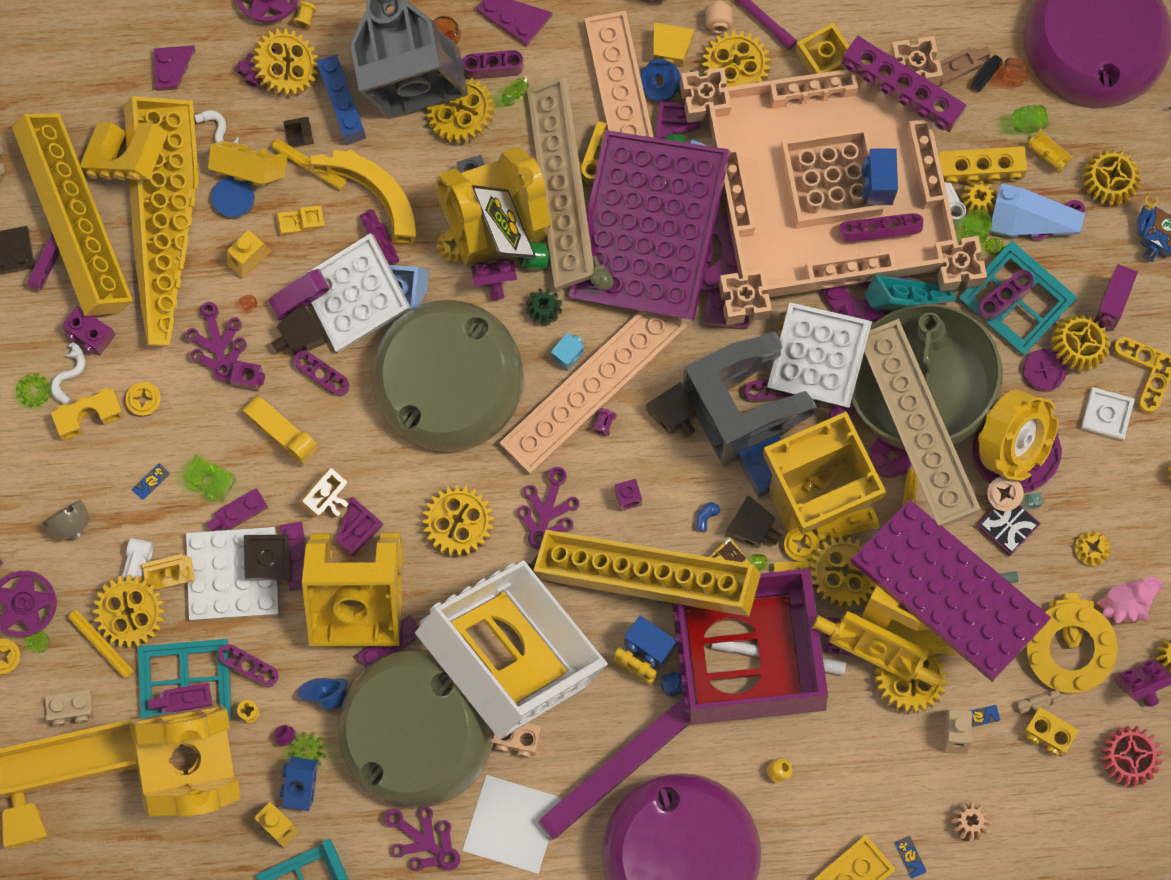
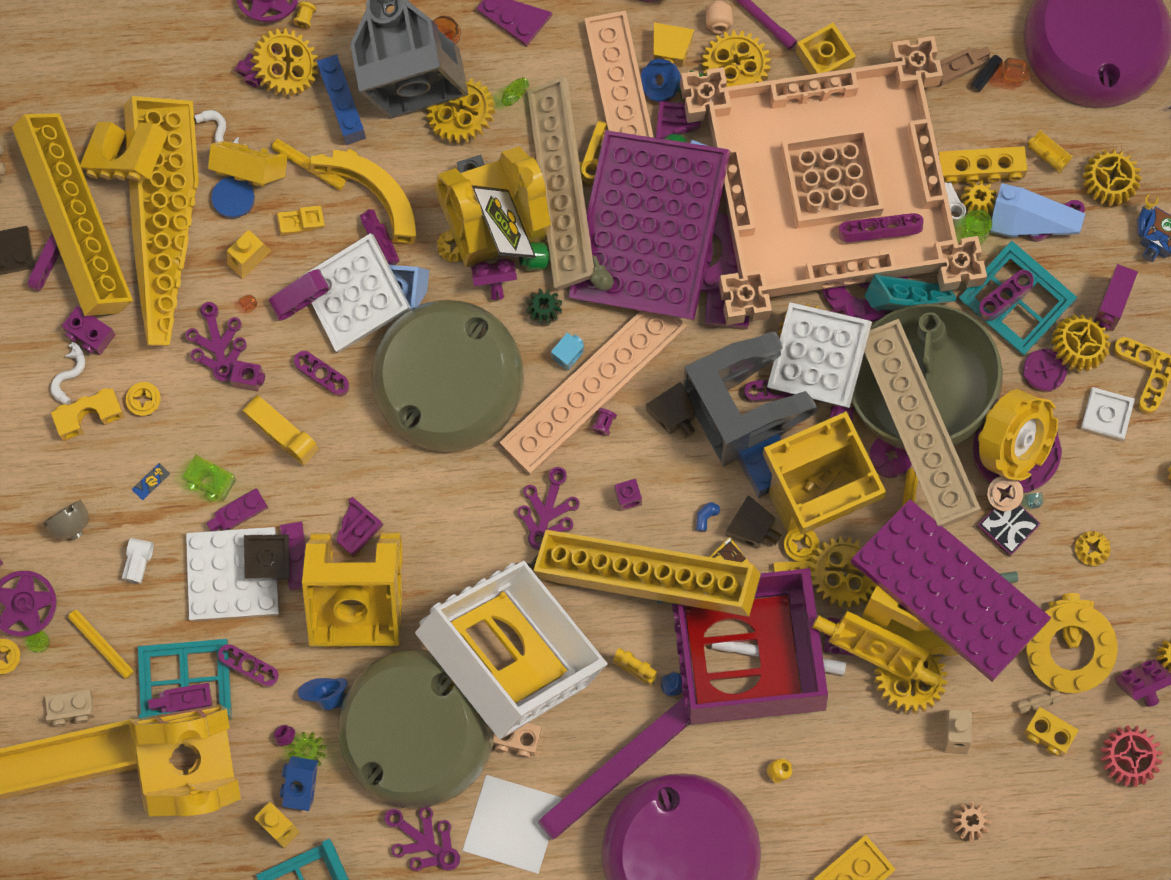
(23, 824): yellow torso -> none
(24, 387): clear neon green gear -> none
(149, 605): yellow gear -> none
(169, 571): yellow hinge -> none
(170, 65): magenta wing -> none
(242, 708): yellow bush -> none
(298, 132): dark brown panel -> none
(298, 332): dark brown torso -> none
(322, 493): brick -> none
(407, 636): magenta plate -> none
(439, 513): yellow gear -> none
(503, 68): magenta beam -> none
(649, 643): blue brick -> none
(758, 561): clear neon green hinge -> none
(849, 524): yellow hinge -> none
(880, 176): blue brick -> none
(899, 73): magenta brick -> none
(910, 857): sticker -> none
(985, 715): sticker -> none
(989, 247): clear neon green hinge -> none
(1030, 118): clear neon green gear -> none
(1130, 600): bright pink head -> none

